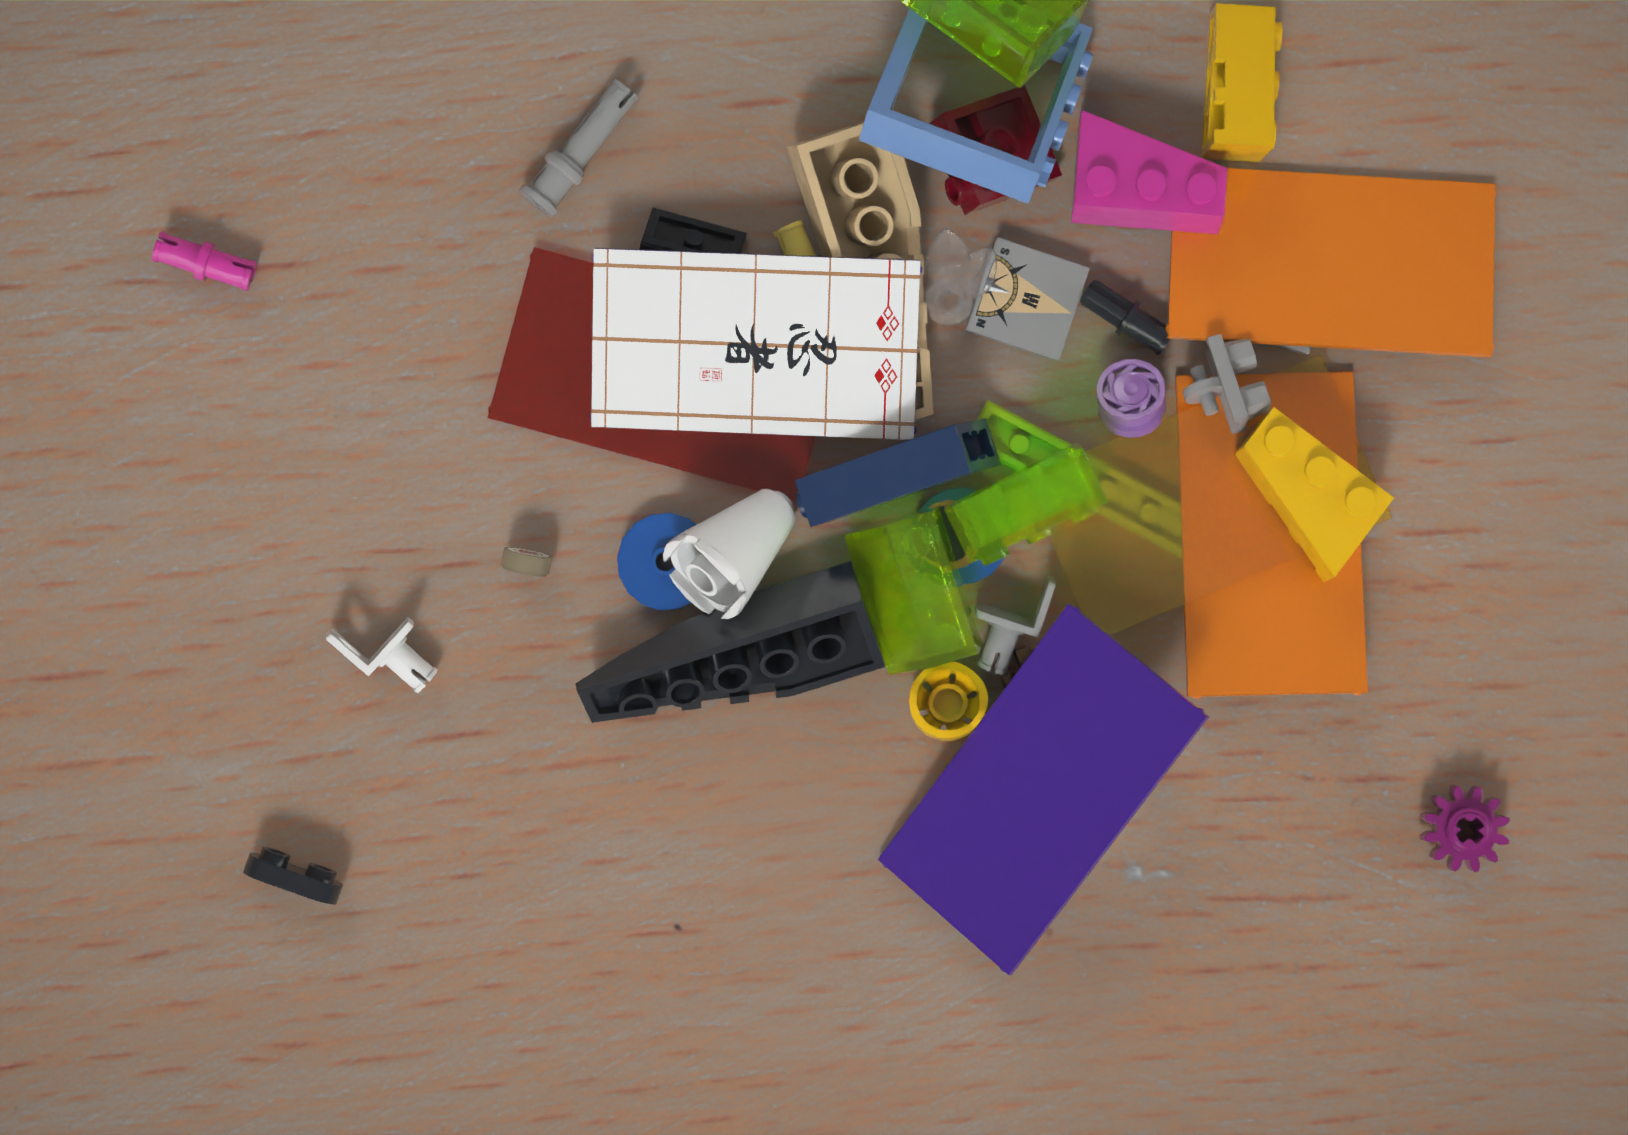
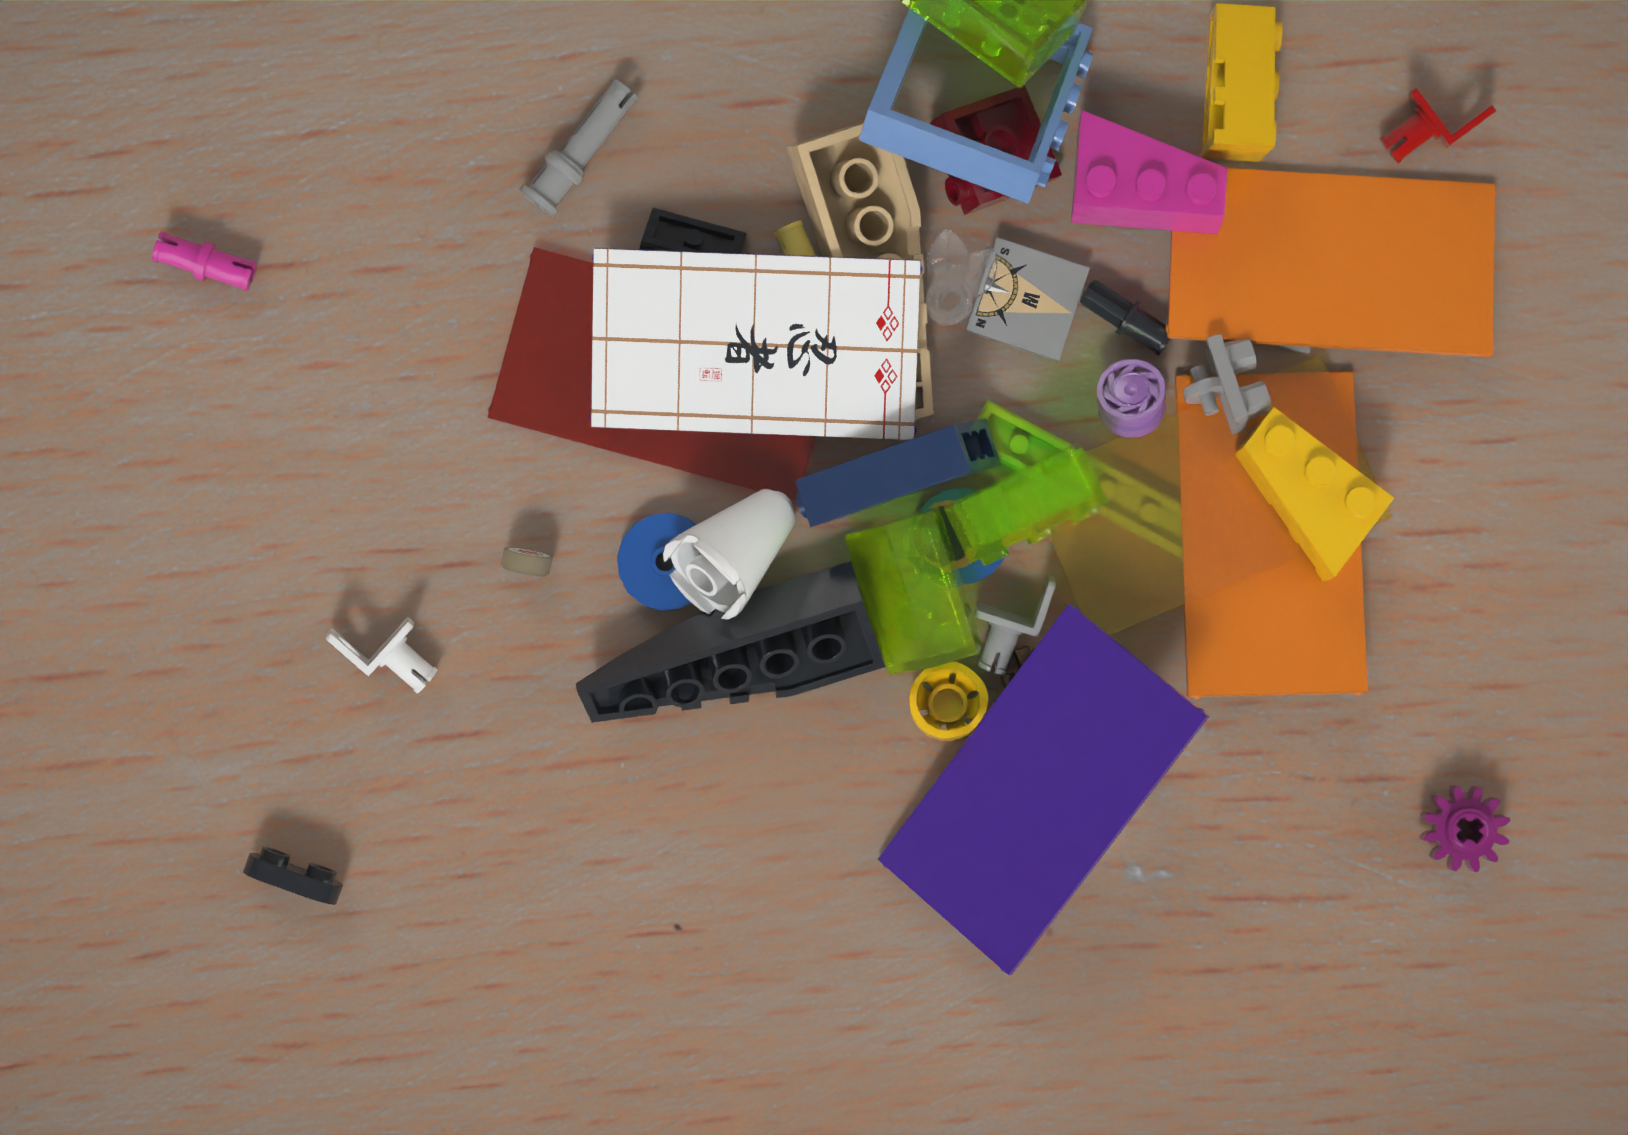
(1423, 126): none -> red bracket

